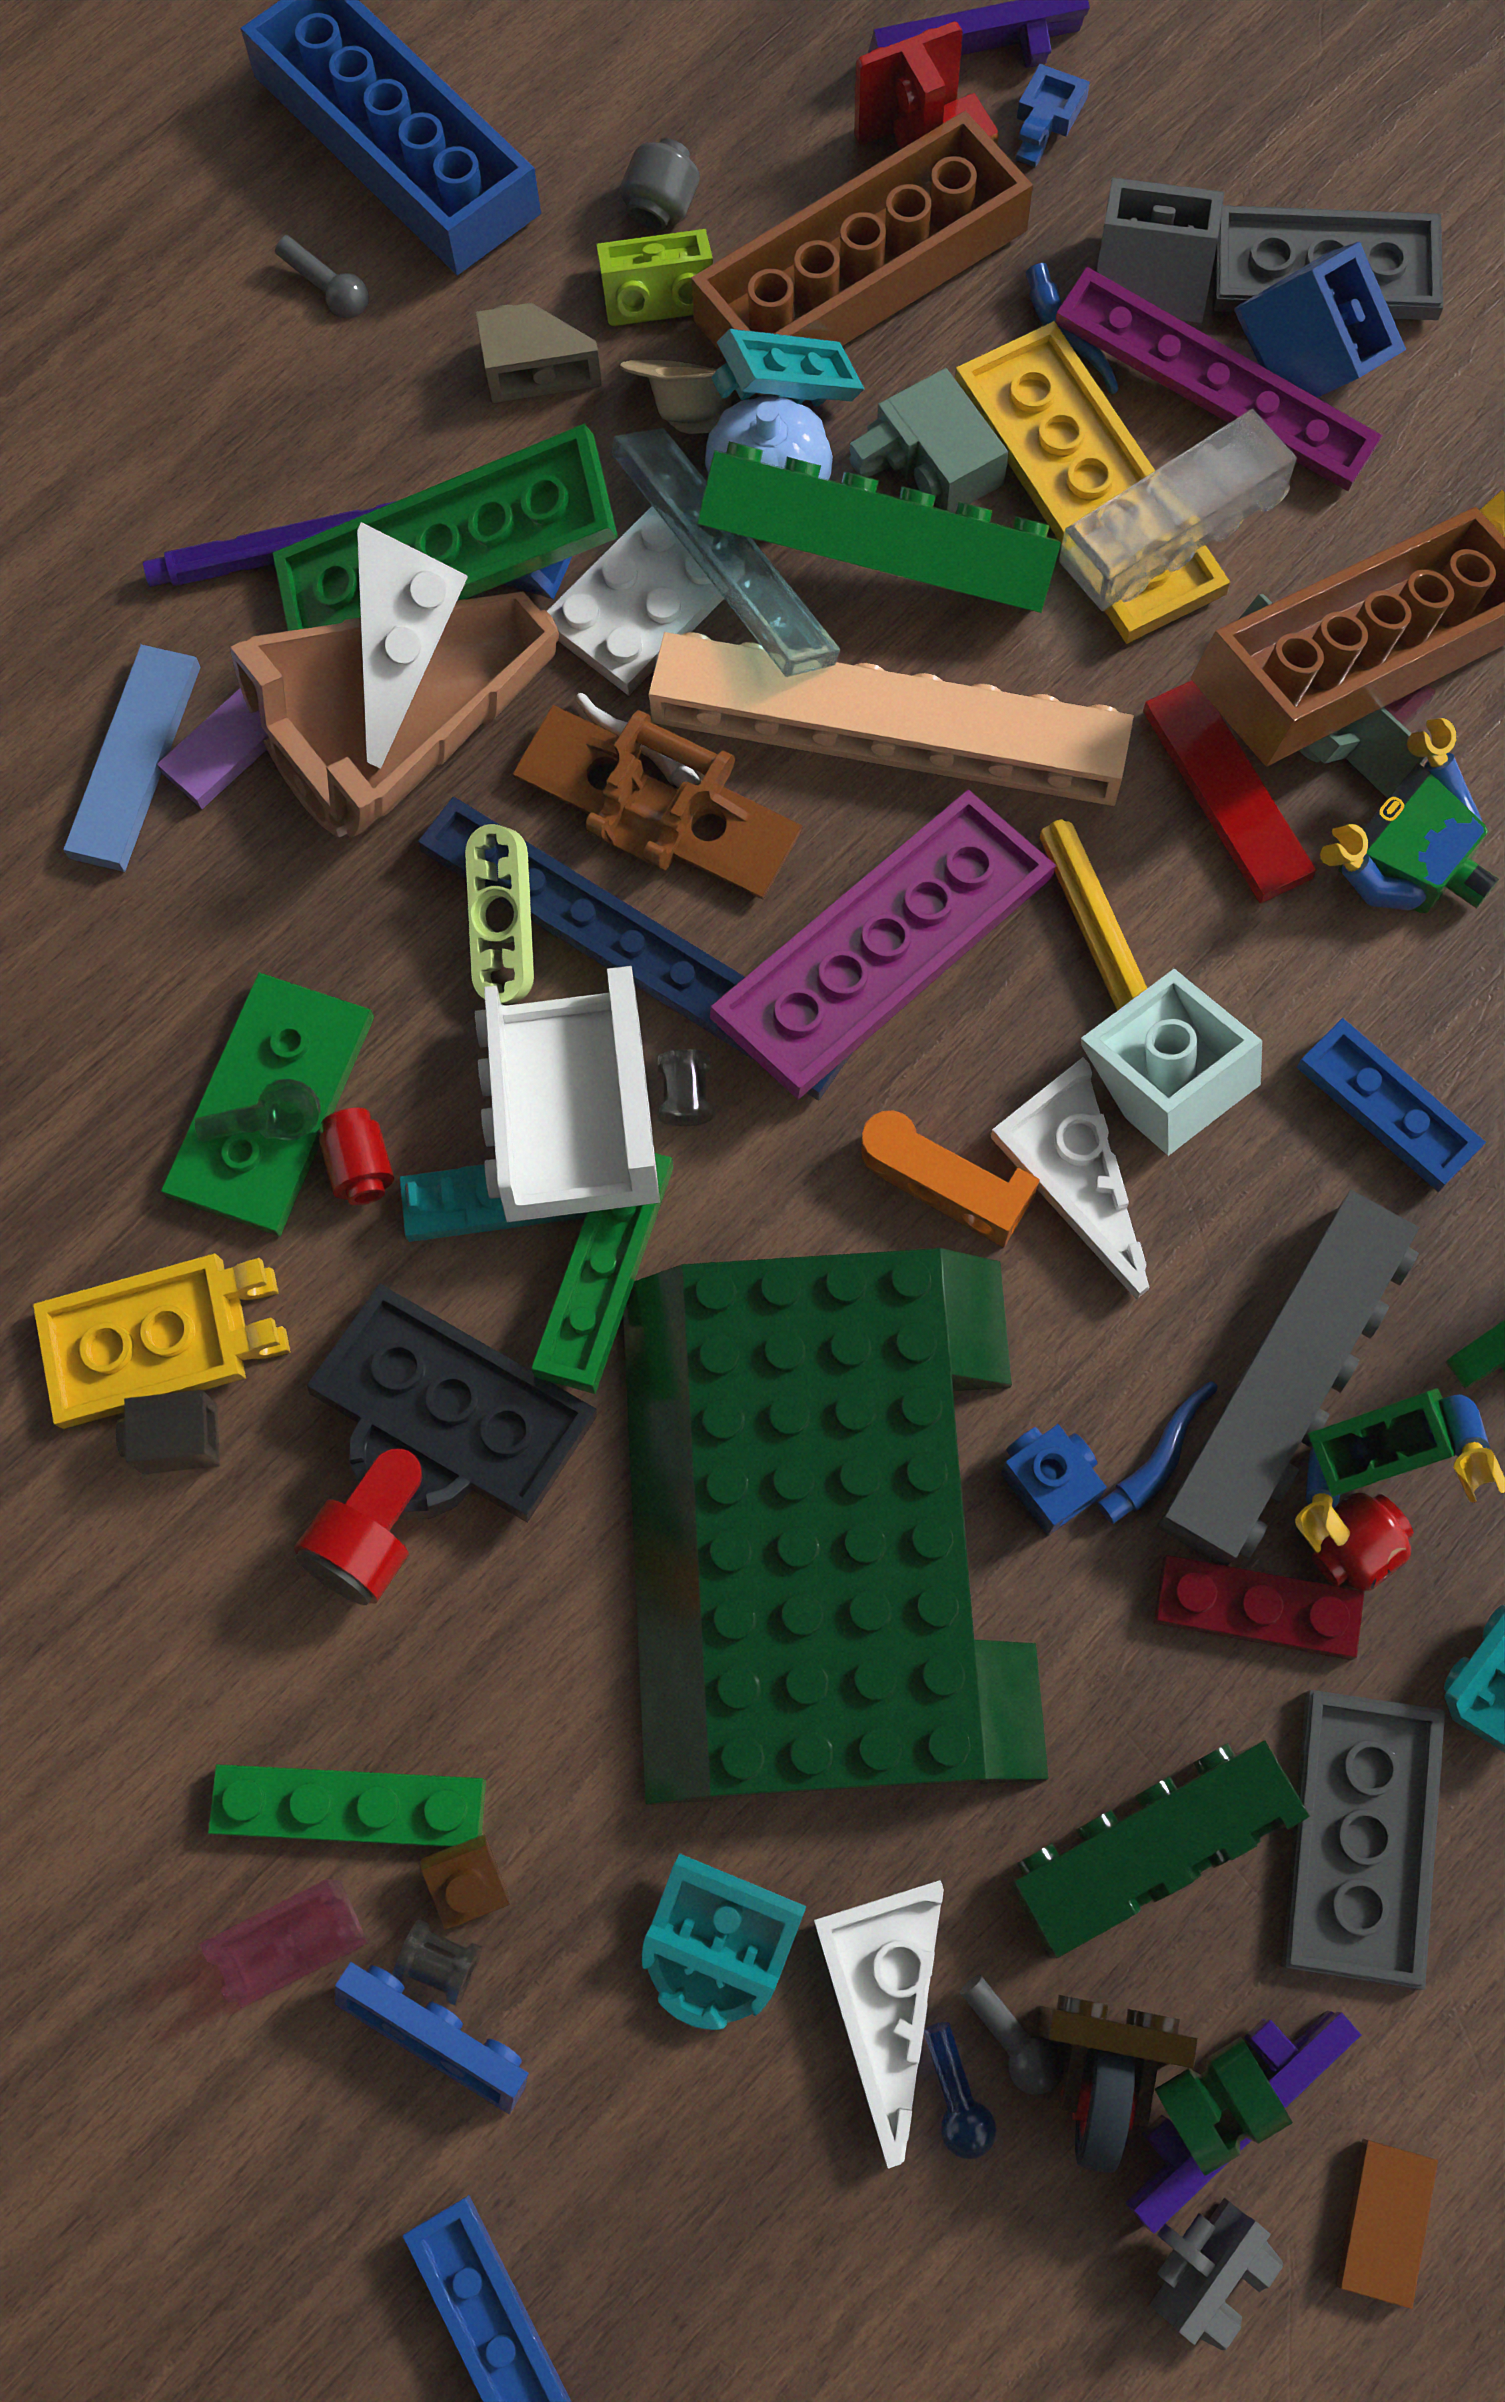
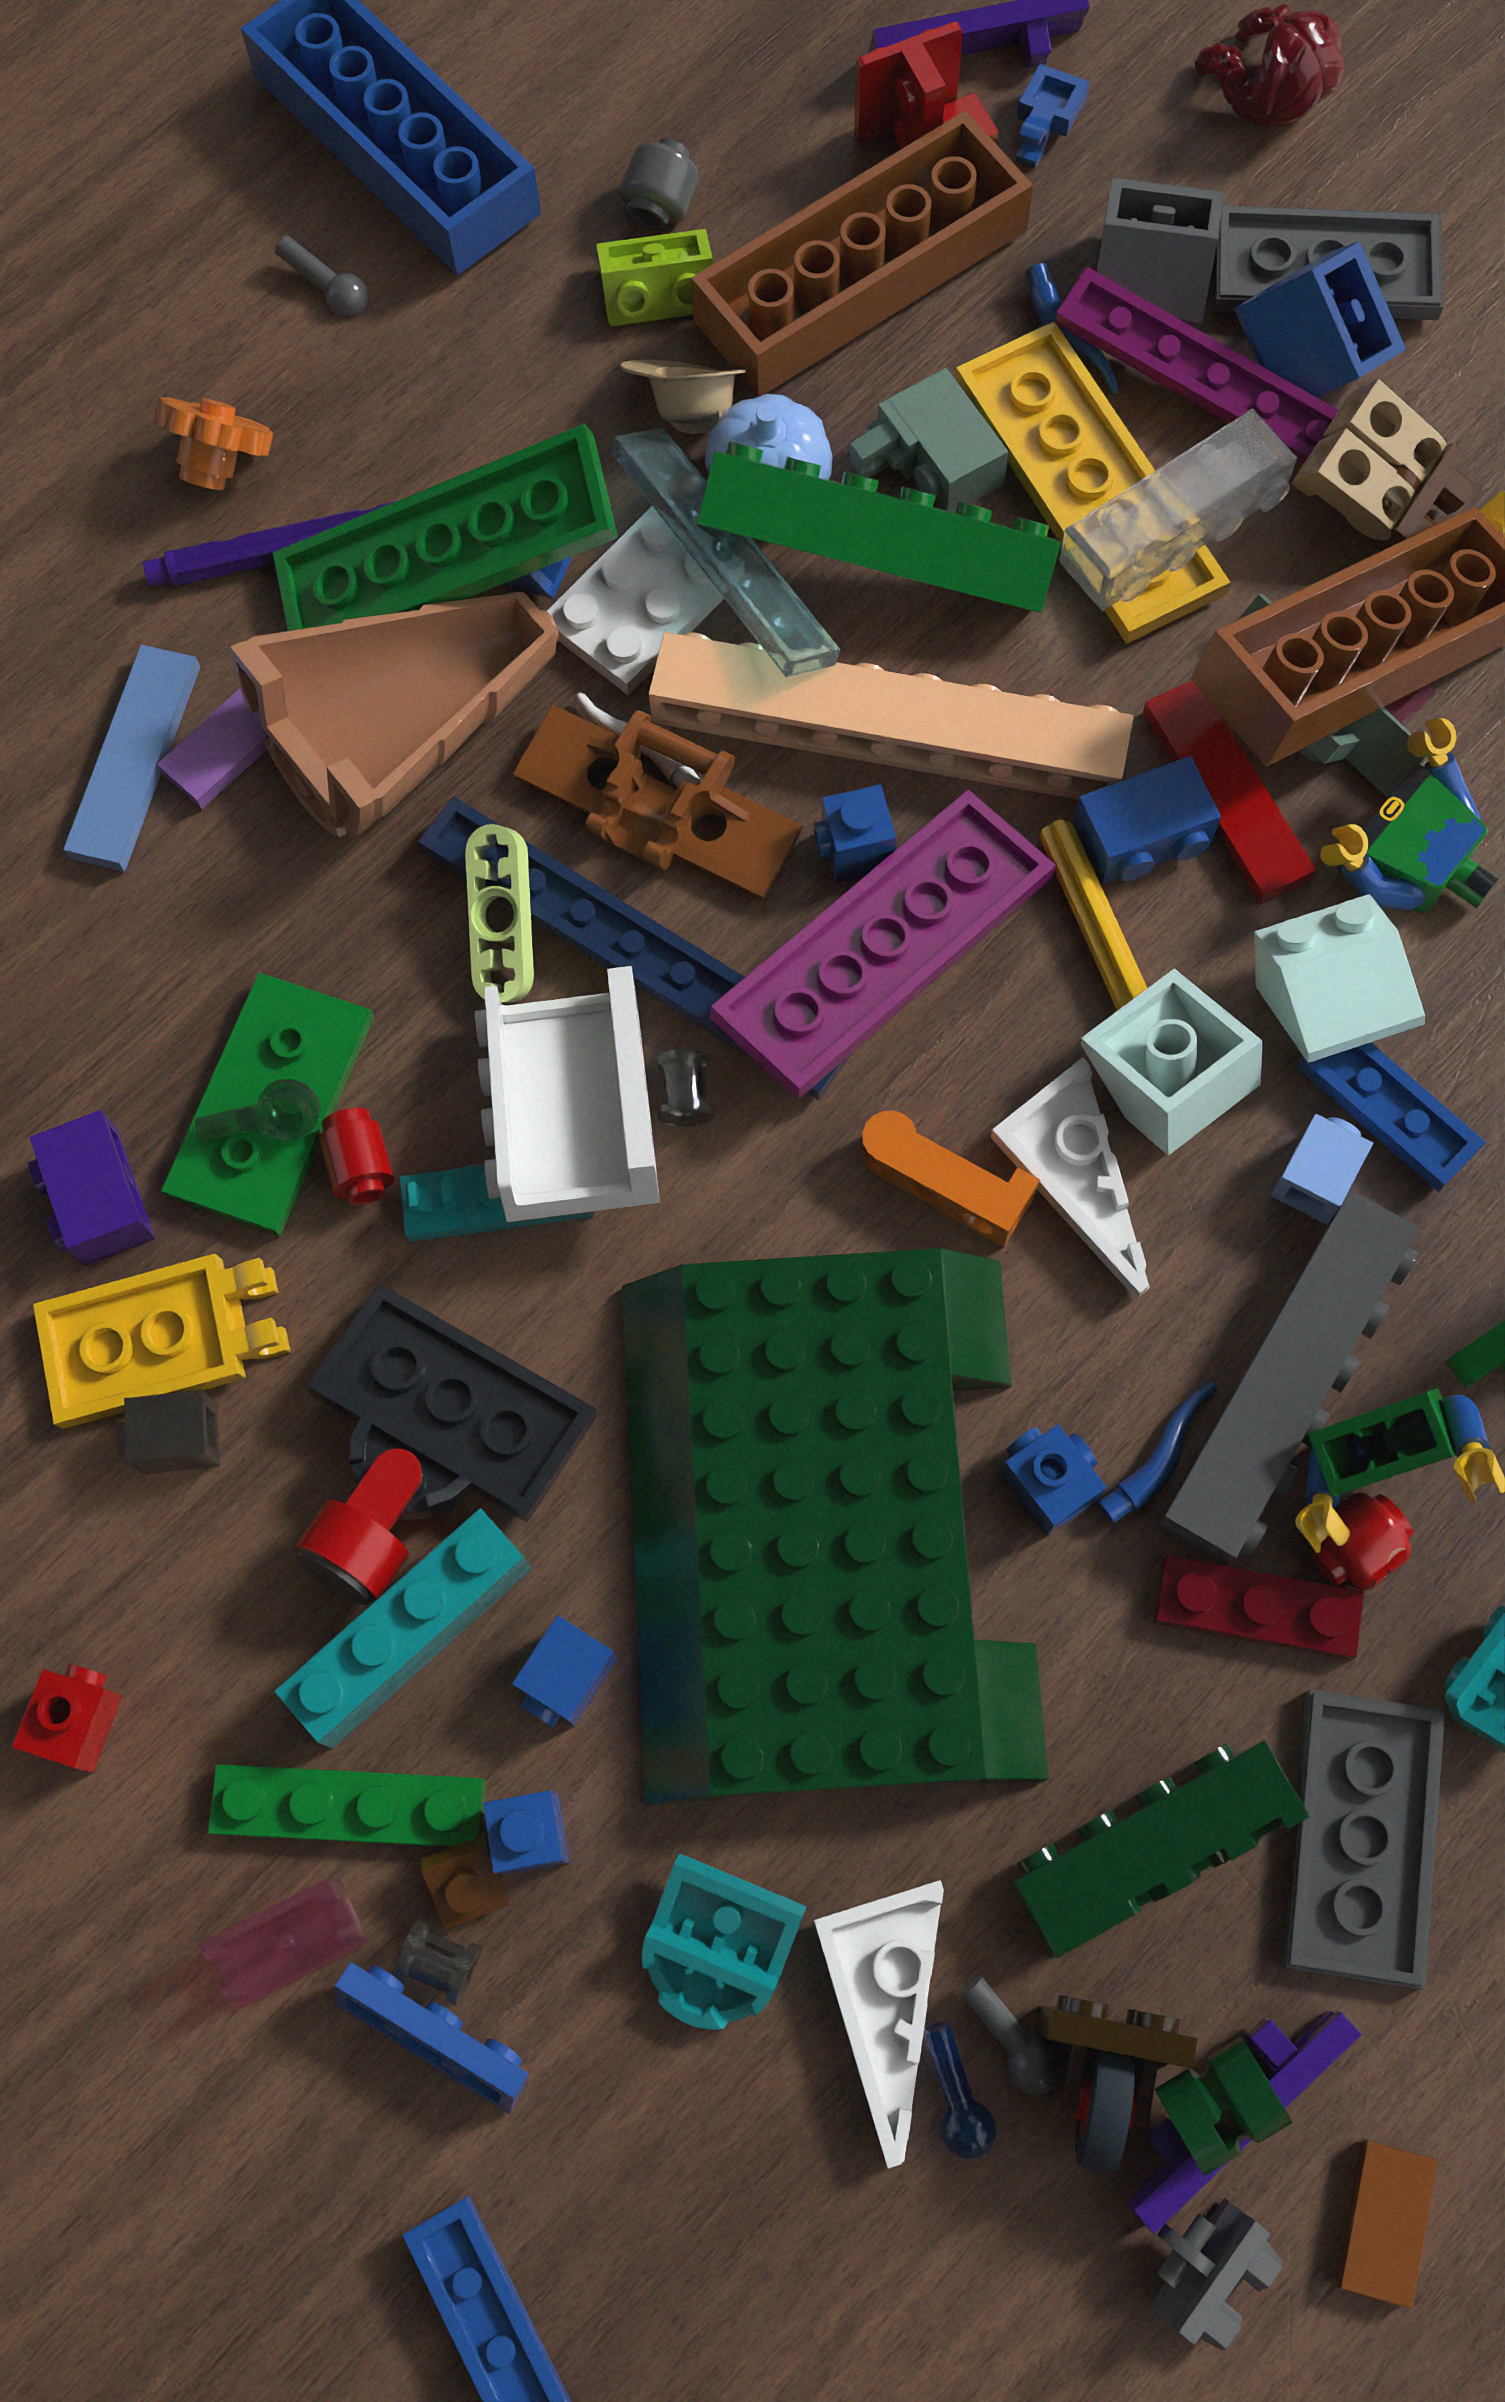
(68, 1718): none -> red brick
(89, 1189): none -> dark purple brick
(210, 438): none -> orange plant
(403, 615): white wing -> none
(403, 1630): none -> teal brick
(526, 1833): none -> blue brick
(534, 353): dark tan slope -> none
(563, 1673): none -> blue brick
(597, 1291): green plate -> none
(785, 367): teal plate -> none
(855, 832): none -> blue brick
(1147, 821): none -> blue brick
(1297, 69): none -> dark red hair
(1322, 1168): none -> light blue brick
(1337, 978): none -> light aqua slope
(1384, 467): none -> tan hips

